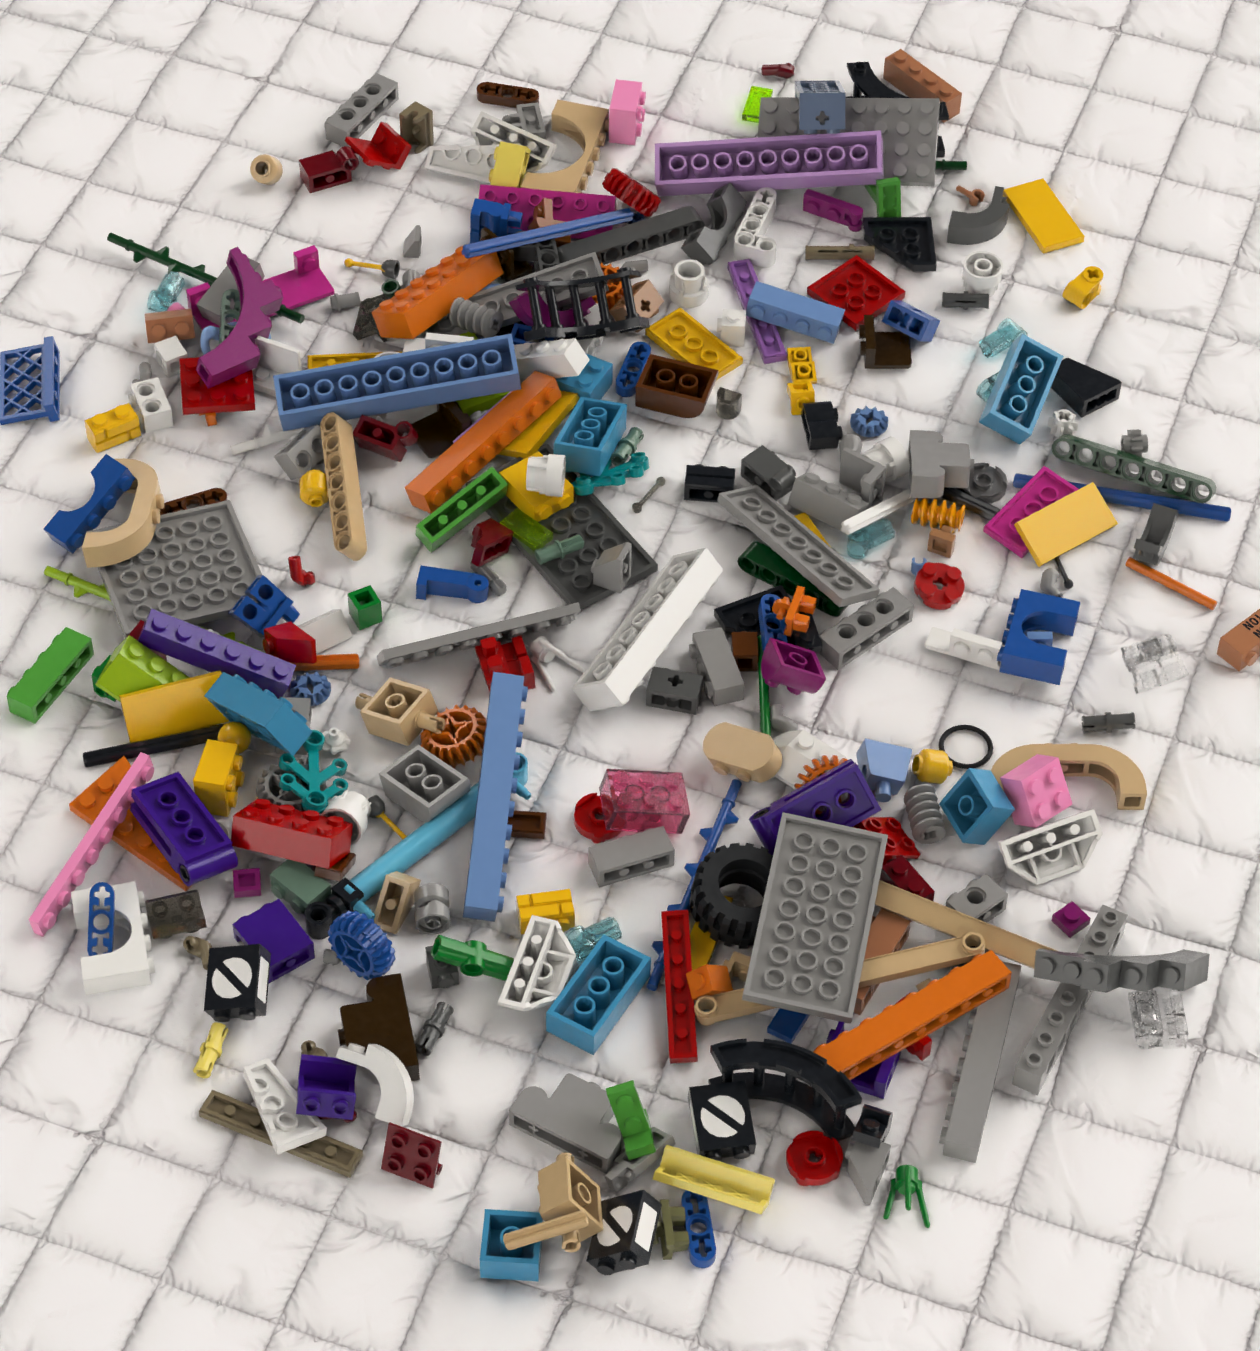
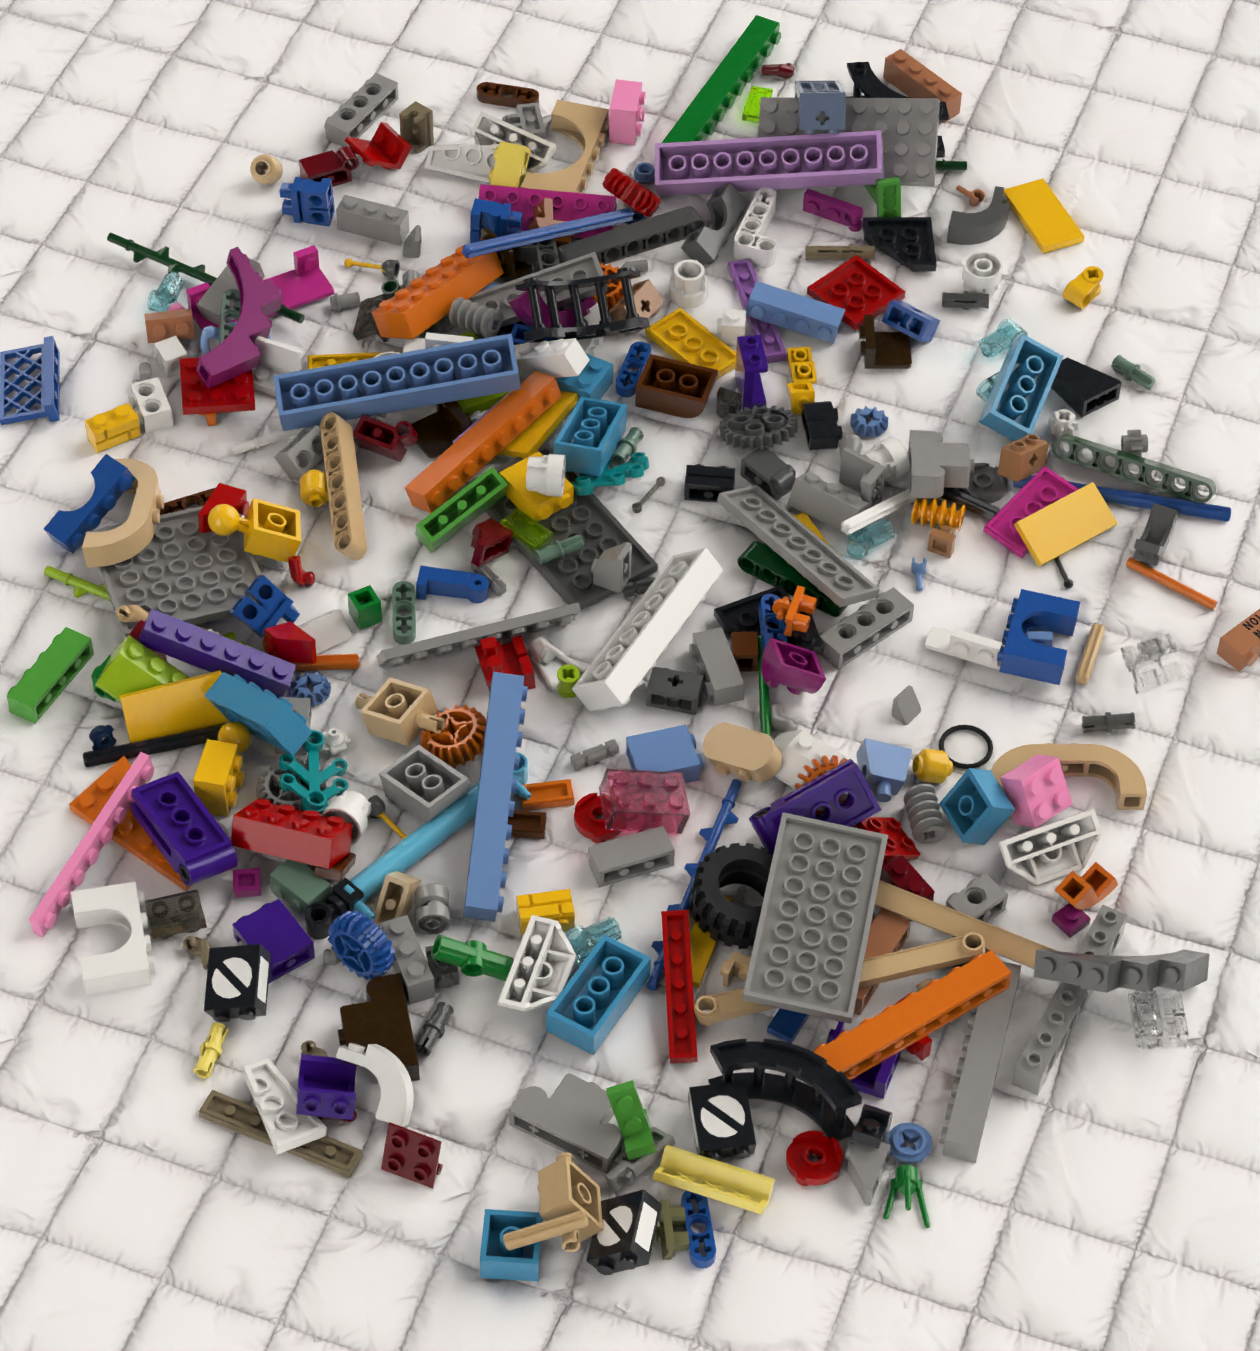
(99, 733): none -> dark blue plate
(109, 901): blue beam -> none
(131, 613): none -> tan arm
(223, 495): none -> red slope
(267, 528): none -> yellow brick
(309, 201): none -> blue hips
(372, 220): none -> light grey brick
(408, 604): none -> sand green beam
(410, 960): none -> light grey brick
(548, 795): none -> orange tile
(568, 677): none -> lime bush
(594, 754): none -> light grey axle
(638, 587): none -> dark grey axle
(644, 172): none -> medium blue plate
(665, 751): none -> medium blue brick
(709, 981): orange brick -> none
(726, 82): none -> green brick
(749, 364): none -> dark purple panel
(758, 427): none -> dark grey gear
(906, 706): none -> light grey slope
(912, 1133): none -> medium blue gear
(940, 573): red plate -> none
(1023, 457): none -> medium nougat brick
(1048, 582): light grey arm -> none
(1087, 890): none -> orange brick
(1089, 654): none -> tan axle
(1133, 372): none -> sand green axle

